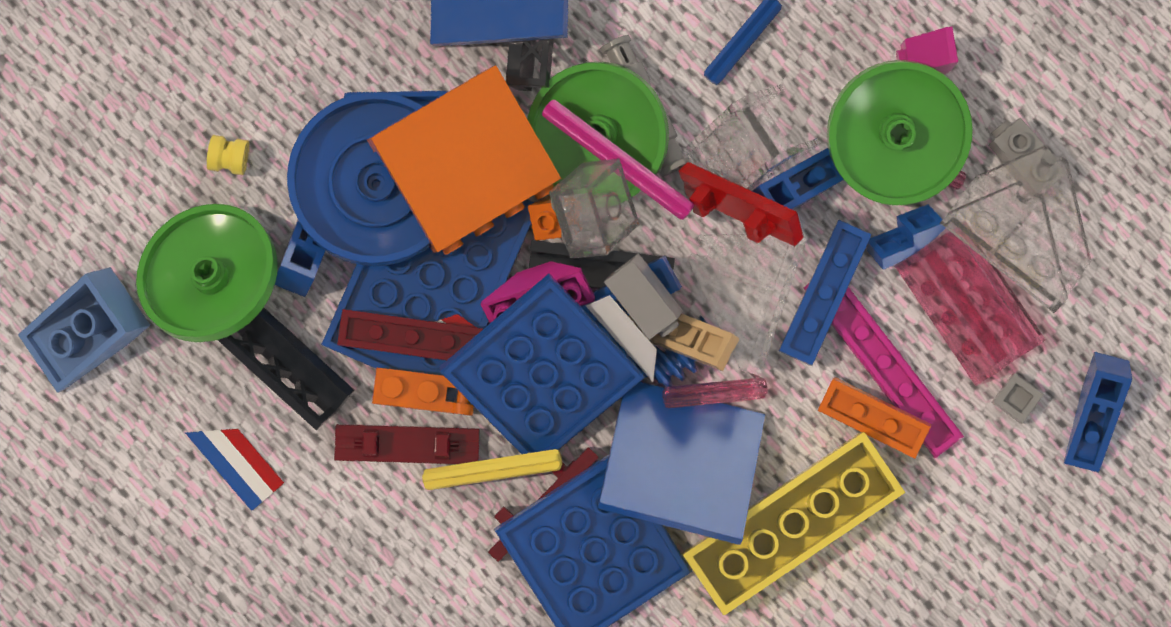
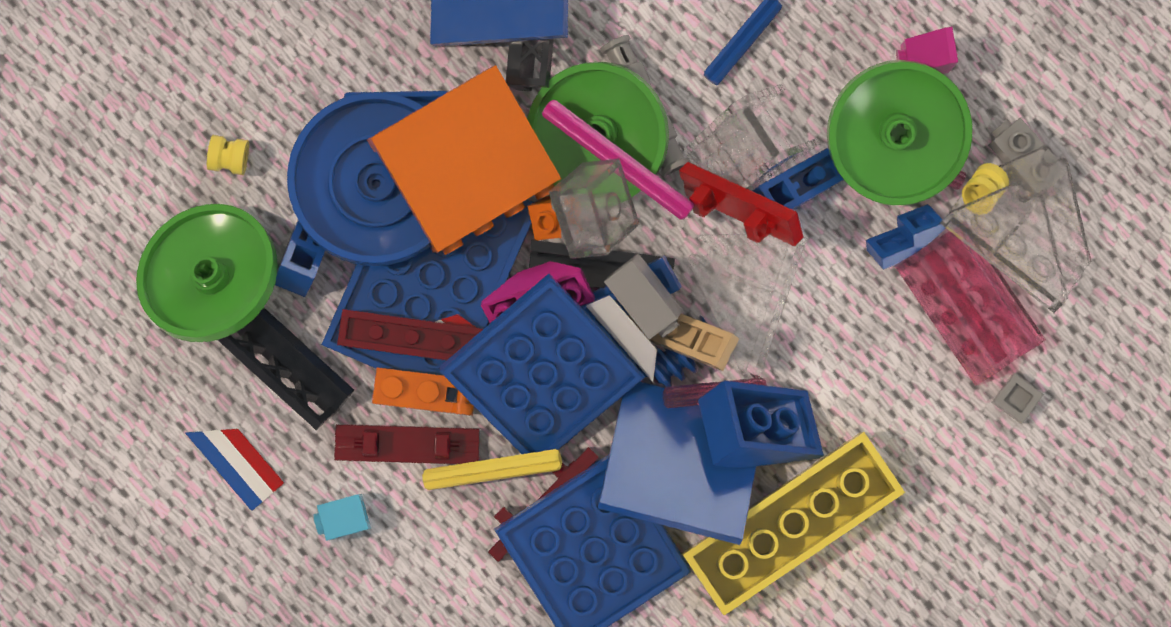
(83, 328): medium blue slope -> none
(342, 517): none -> medium azure brick
(759, 425): none -> blue slope
(825, 292): blue plate -> none
(874, 417): orange plate -> none
(892, 372): dark pink tile -> none
(984, 181): none -> light yellow wheel
(1098, 411): blue slope -> none

